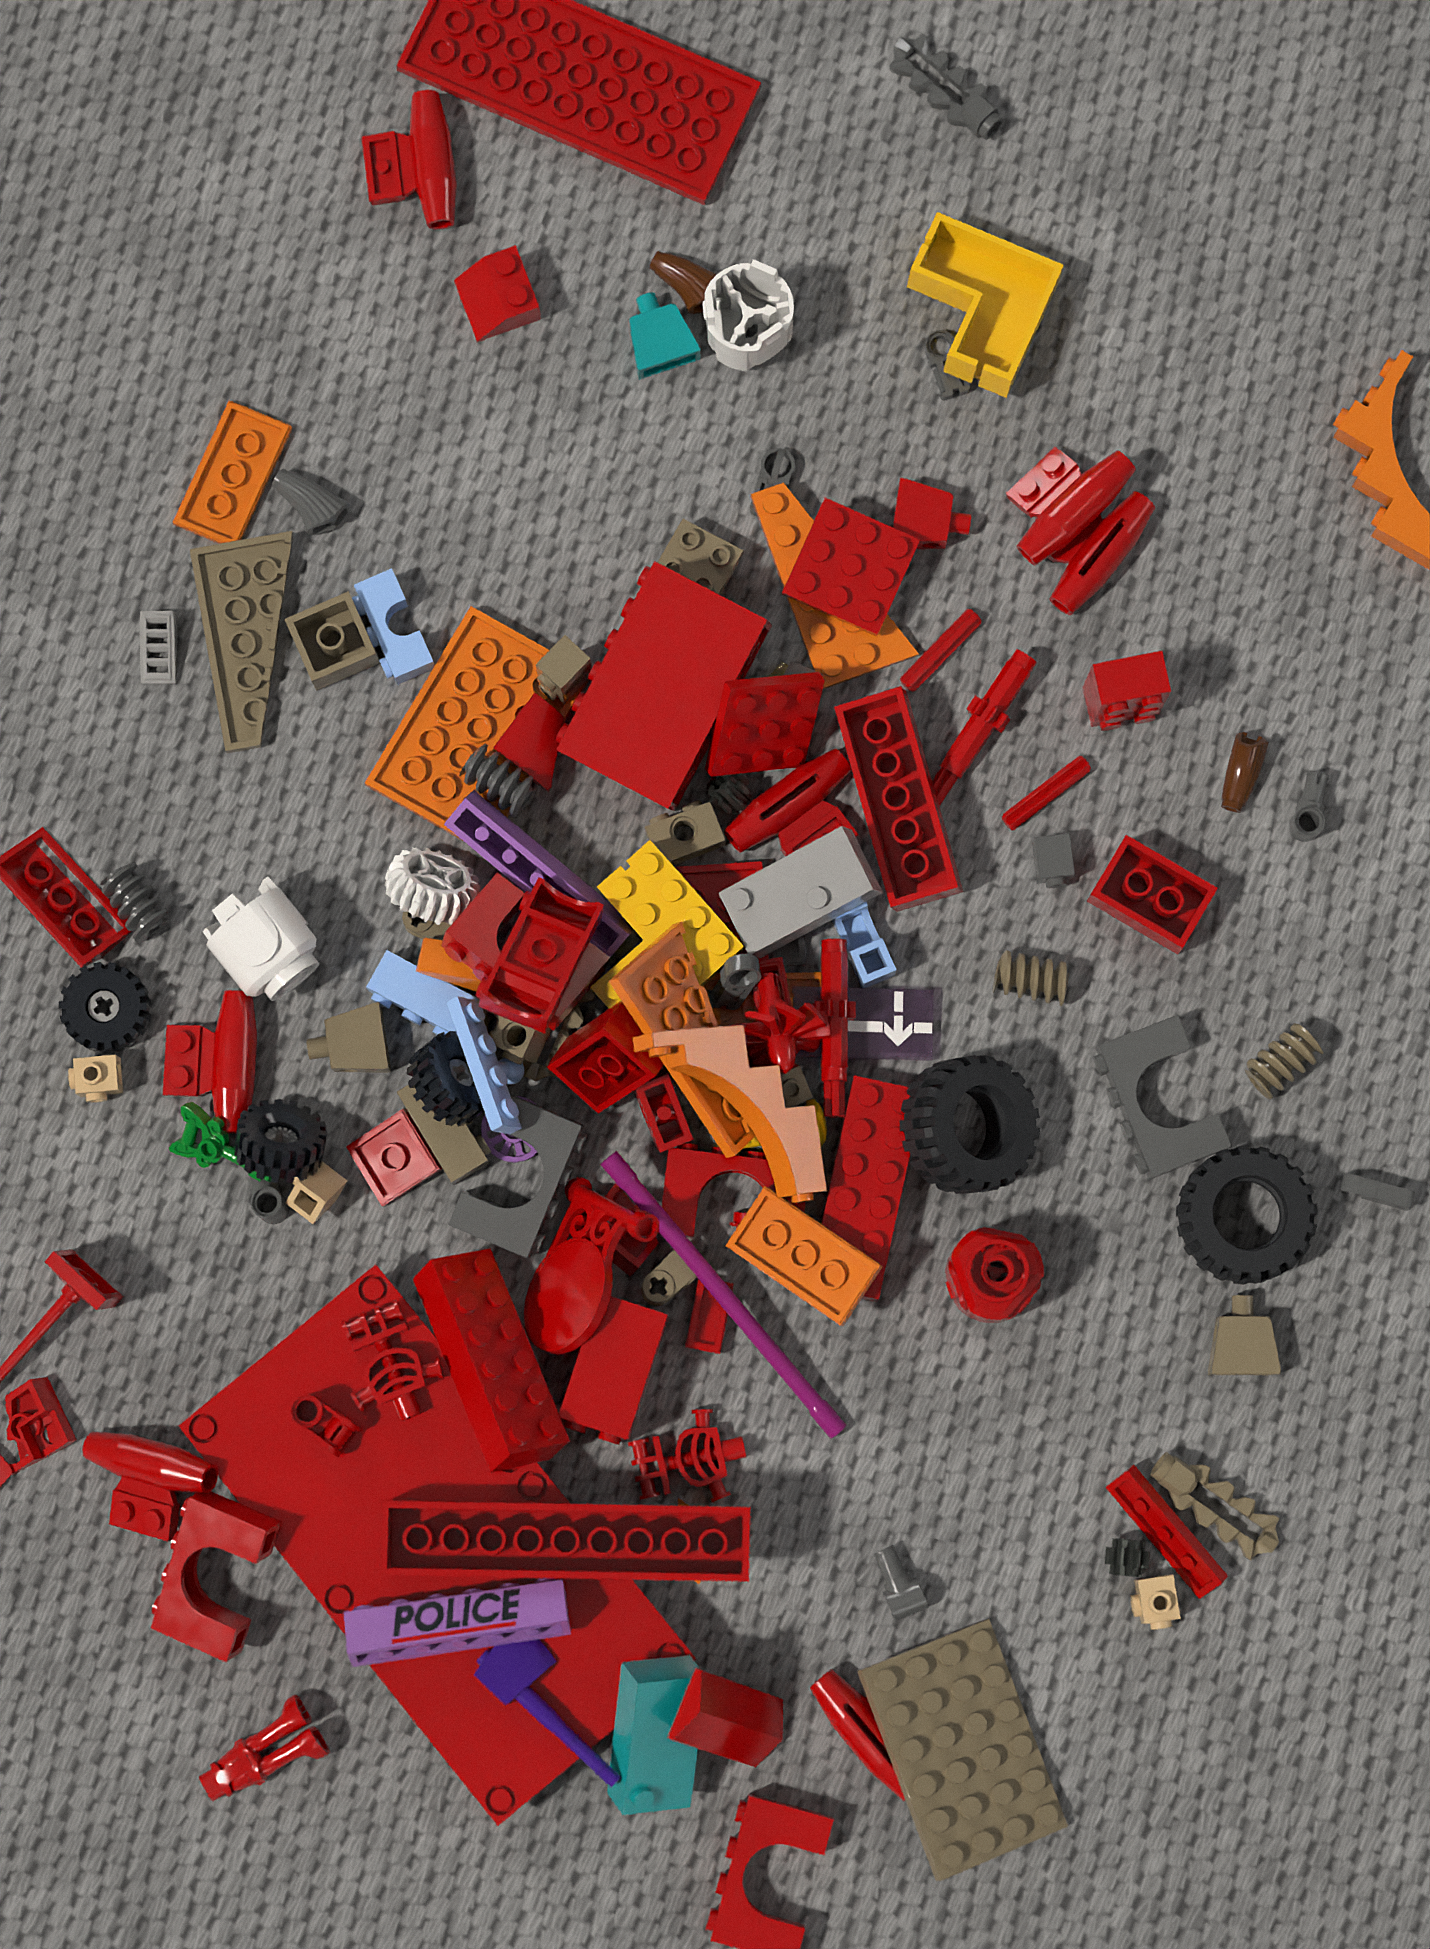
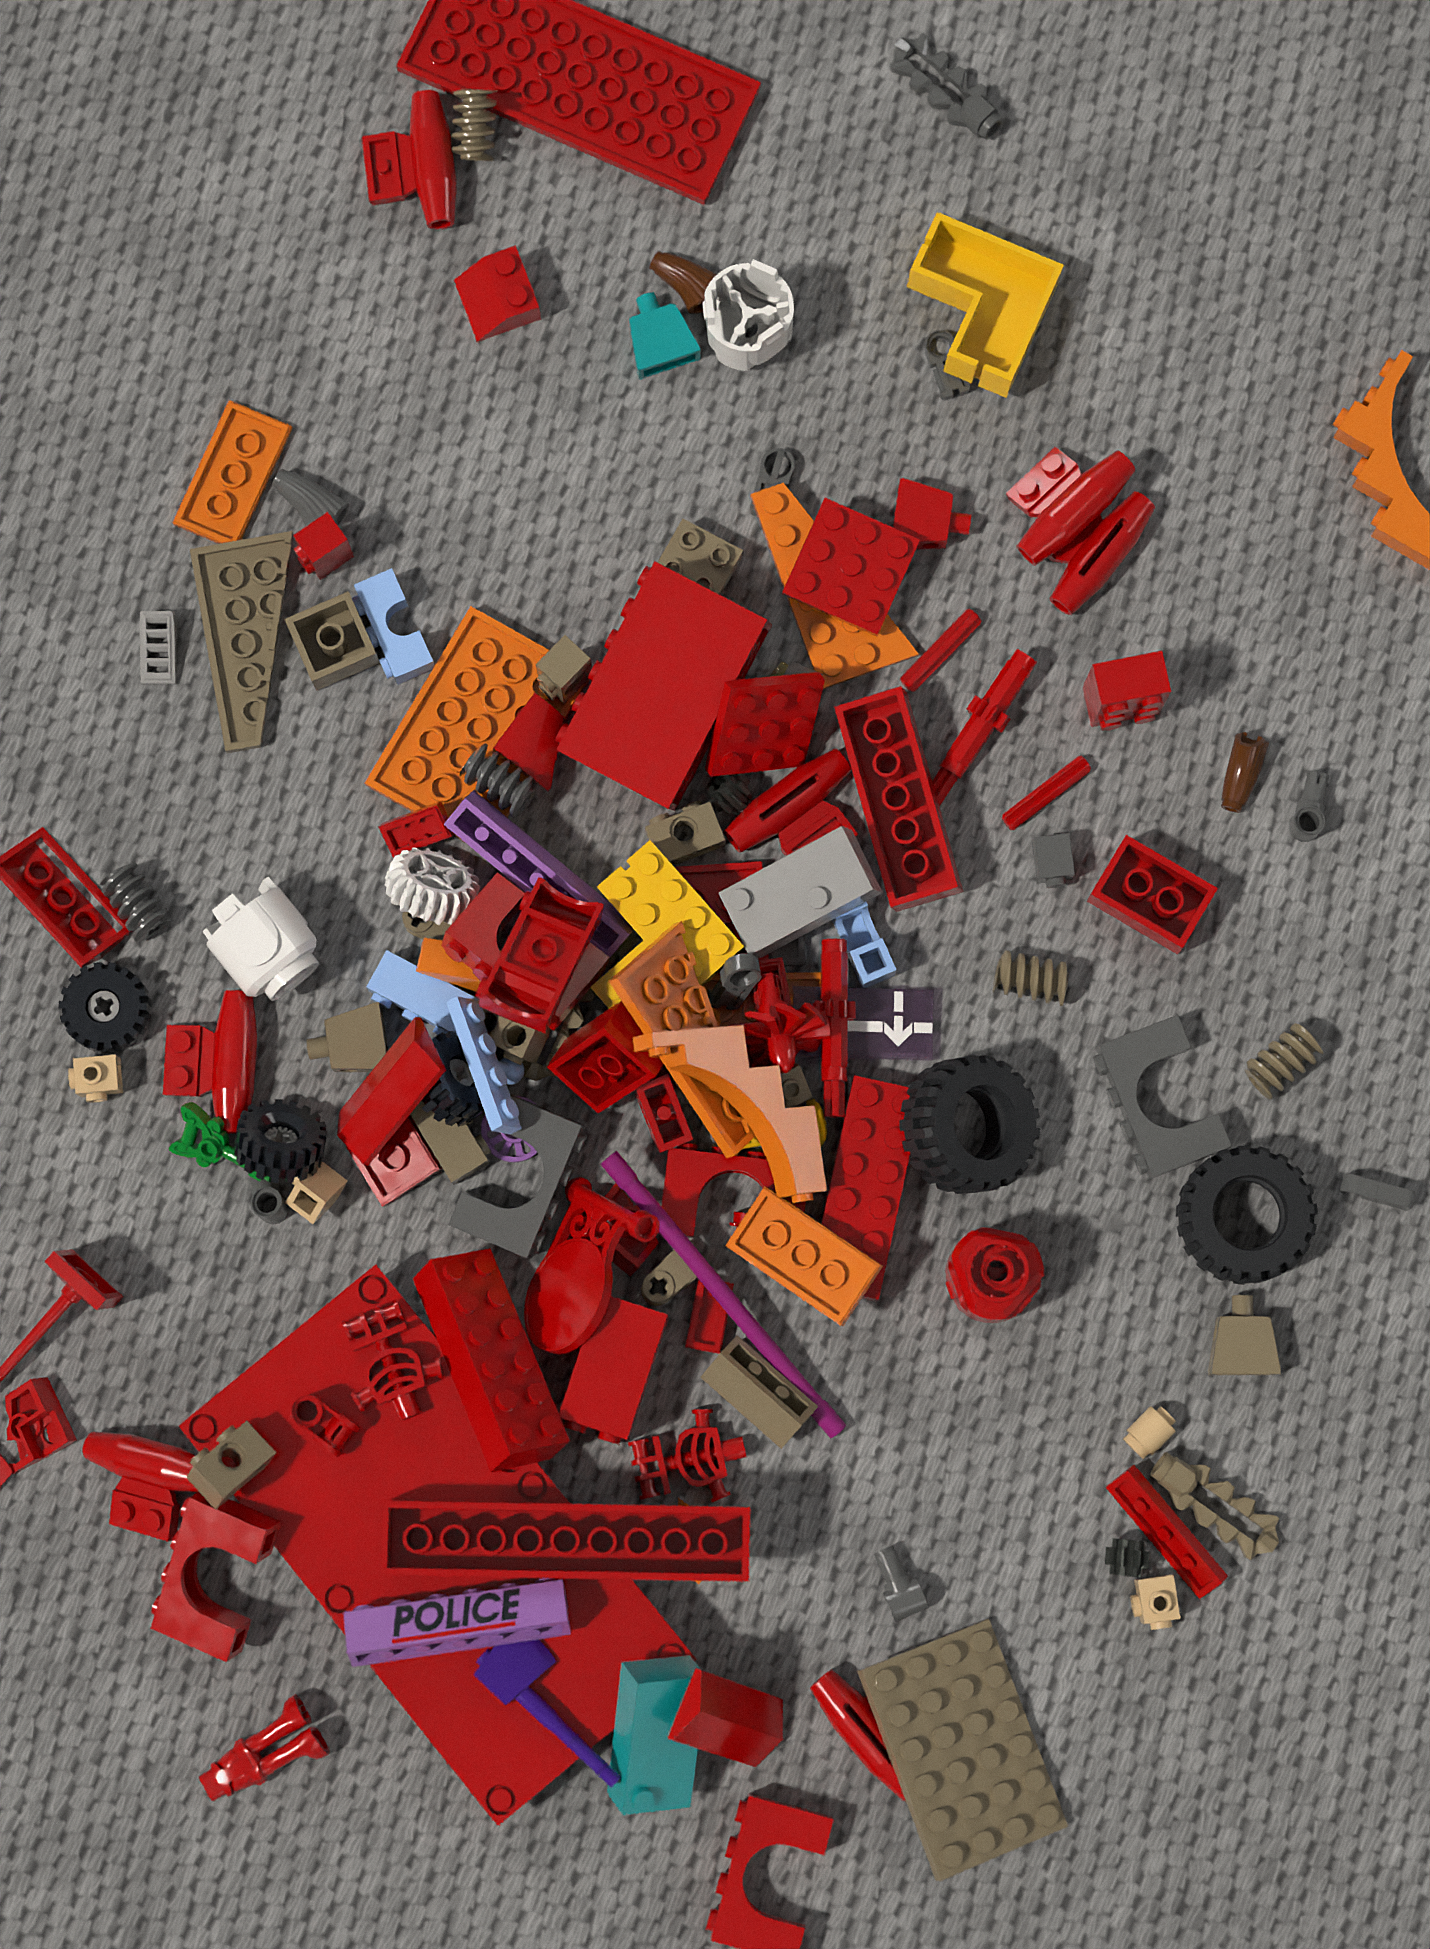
(219, 1482): none -> dark tan brick
(322, 547): none -> red brick
(390, 1092): none -> red slope
(416, 829): none -> red plate
(474, 124): none -> dark tan piece
(759, 1391): none -> dark tan brick
(1150, 1431): none -> tan brick

